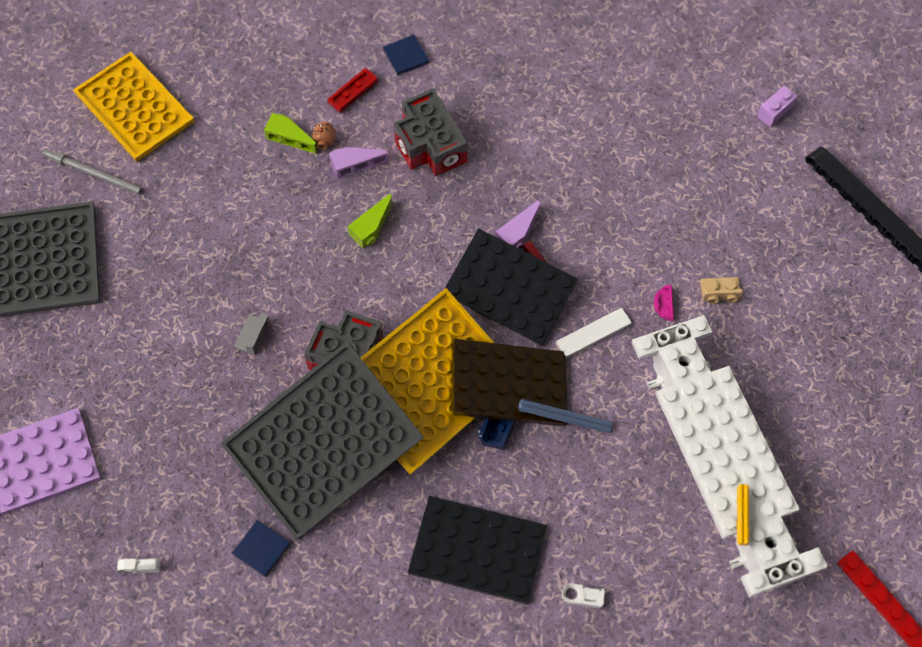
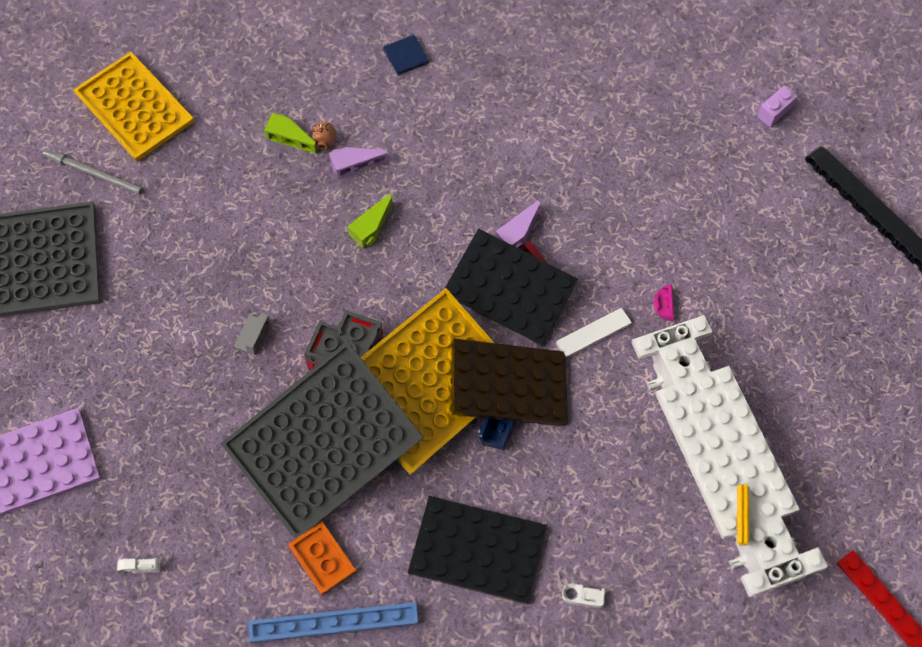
(261, 548): dark blue tile -> none
(322, 558): none -> orange plate
(332, 622): none -> medium blue plate
(352, 90): red plate -> none
(429, 134): dark grey piece -> none
(565, 416): sand blue axle -> none
(721, 289): tan bracket -> none

